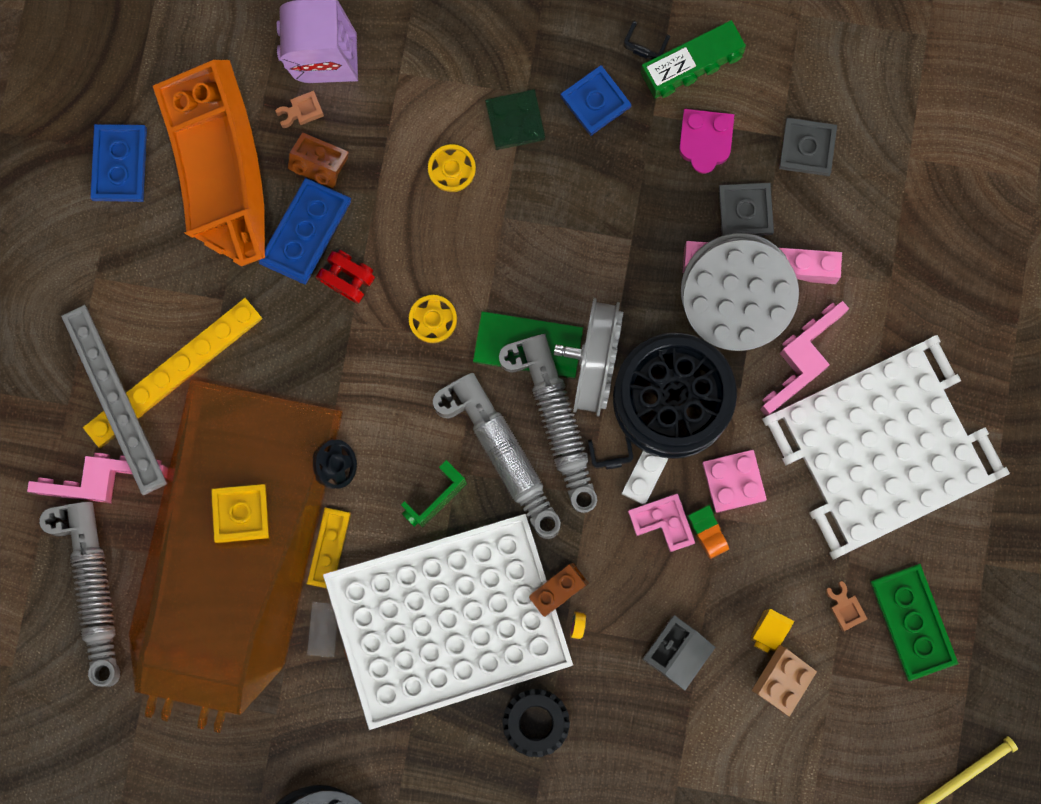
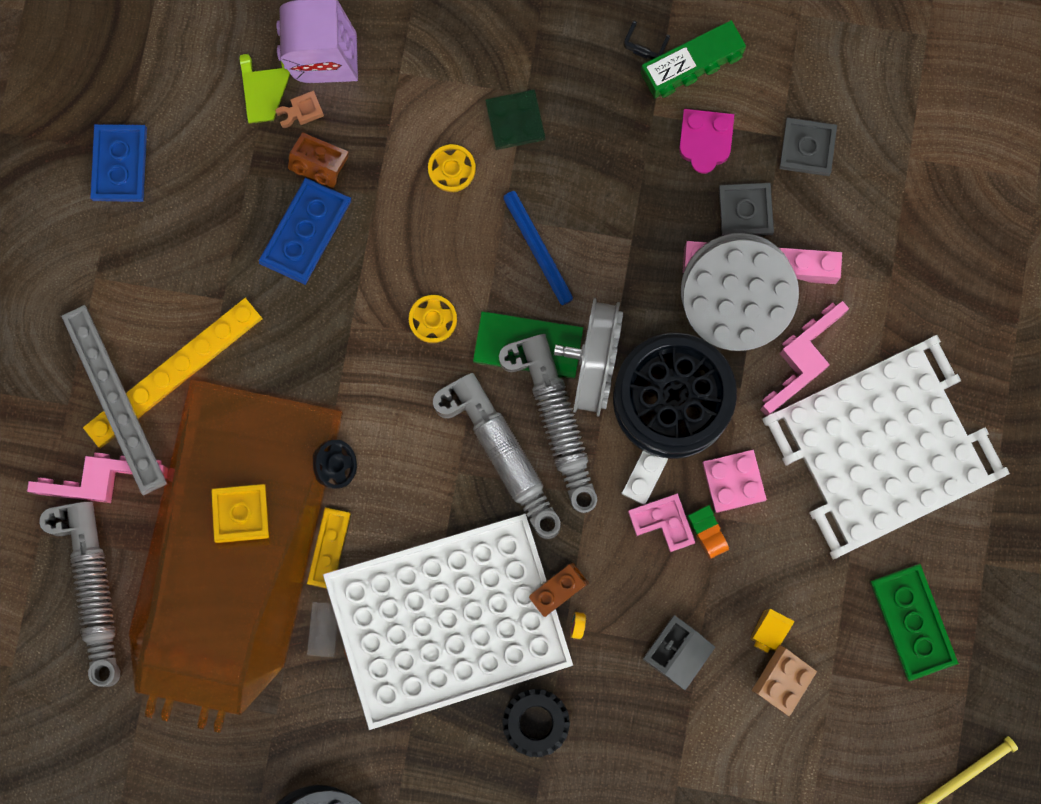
(215, 160): orange slope -> none
(262, 90): none -> lime flag
(342, 262): red brick -> none
(458, 483): green panel -> none
(538, 248): none -> blue axle
(595, 100): blue plate -> none
(613, 462): black piece -> none
(848, 610): nougat plate -> none

